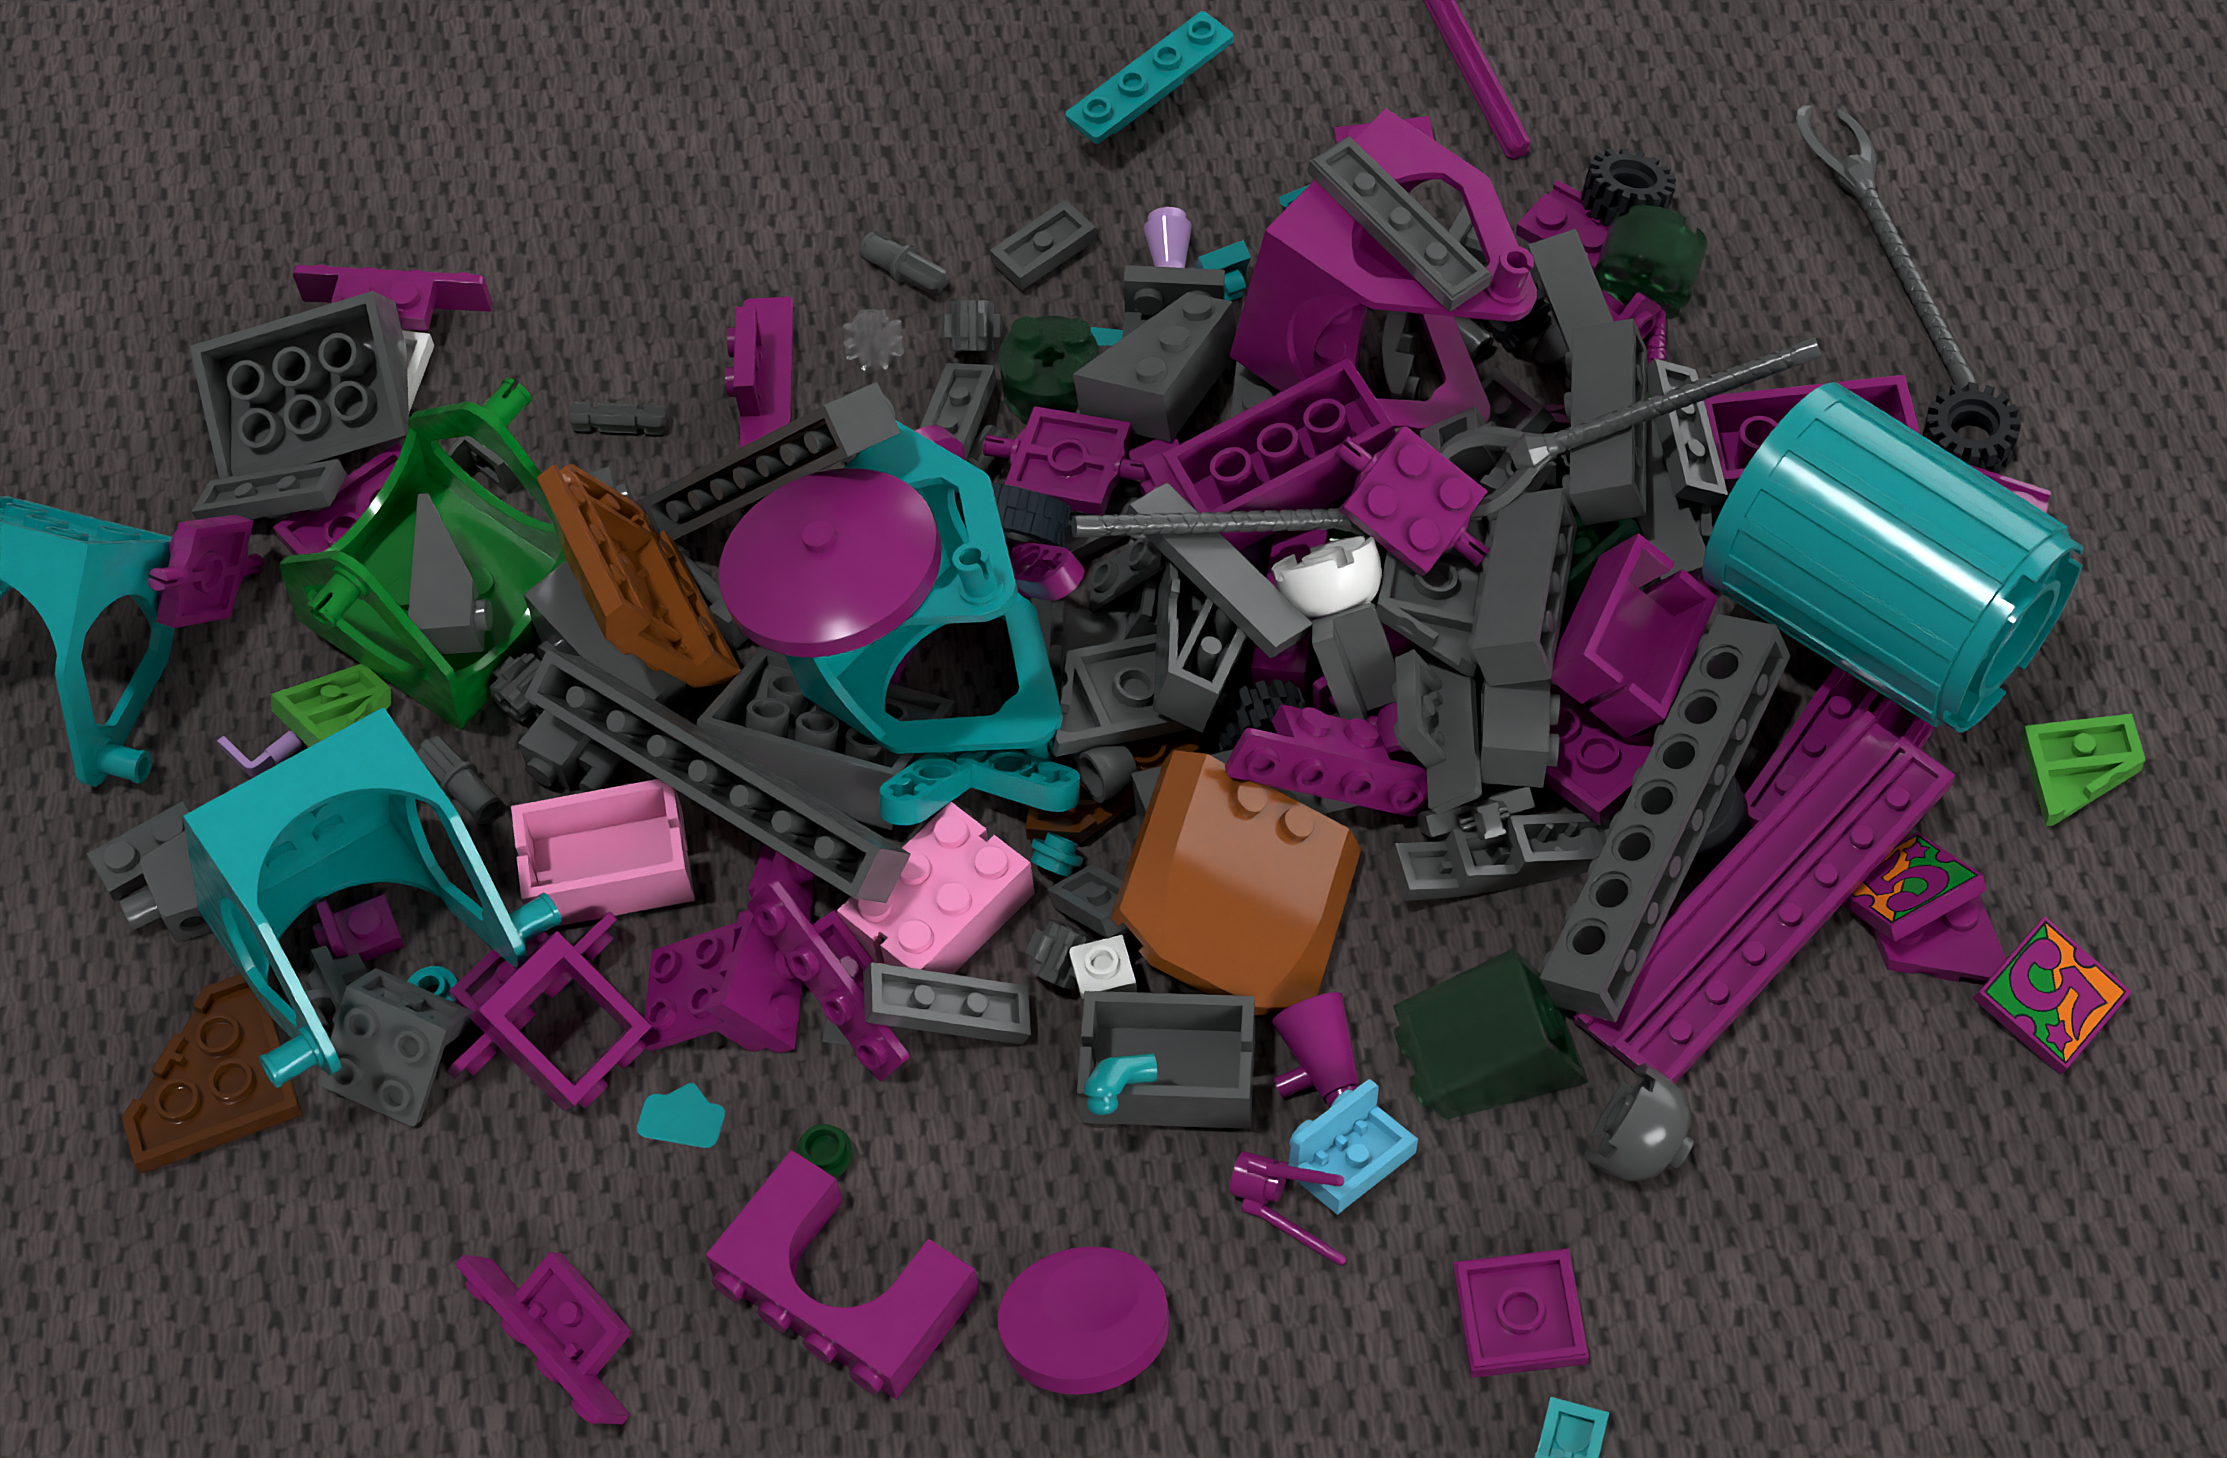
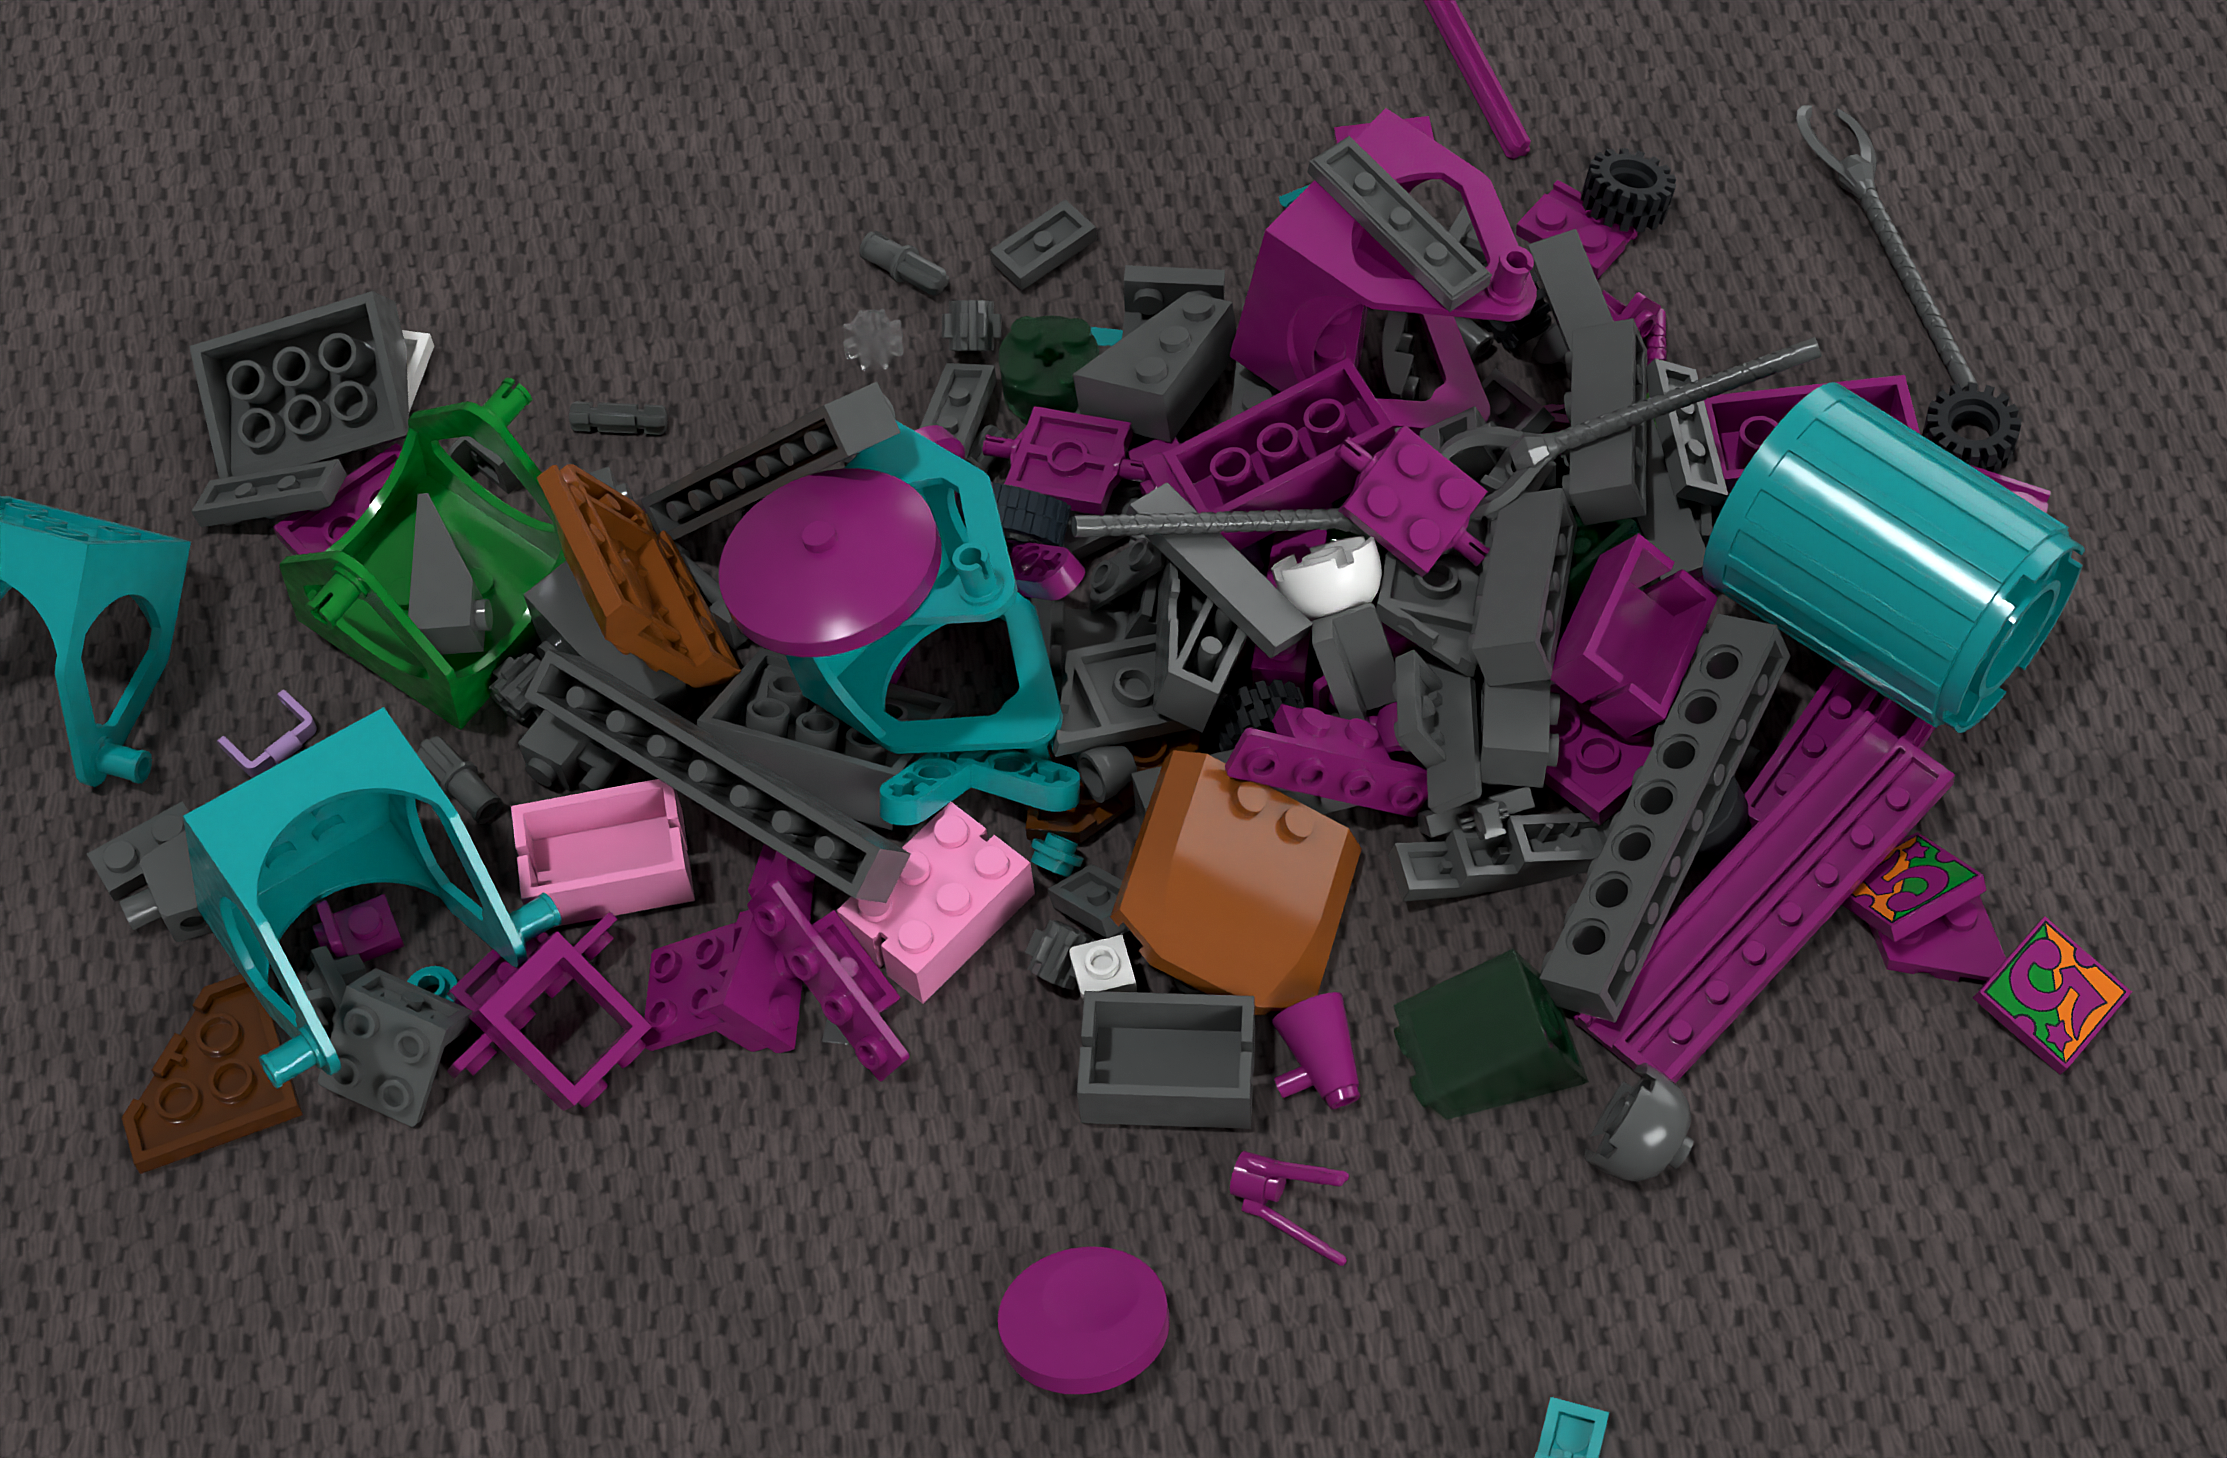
(204, 570): magenta plate -> none
(330, 702): bright green wing -> none
(413, 290): magenta bracket -> none
(560, 1323): magenta bracket -> none
(681, 1118): teal sticker -> none
(762, 365): magenta bracket -> none
(826, 1148): dark green plate -> none
(877, 1340): magenta arch -> none
(946, 1003): dark grey plate -> none
(1113, 1075): teal arm -> none
(1149, 77): teal bracket -> none
(1168, 236): lavender cone -> none
(1234, 261): teal tile -> none
(1353, 1142): medium azure bracket -> none
(1520, 1313): magenta tile -> none
(1651, 255): clear green brick -> none
(2080, 761): bright green wing -> none

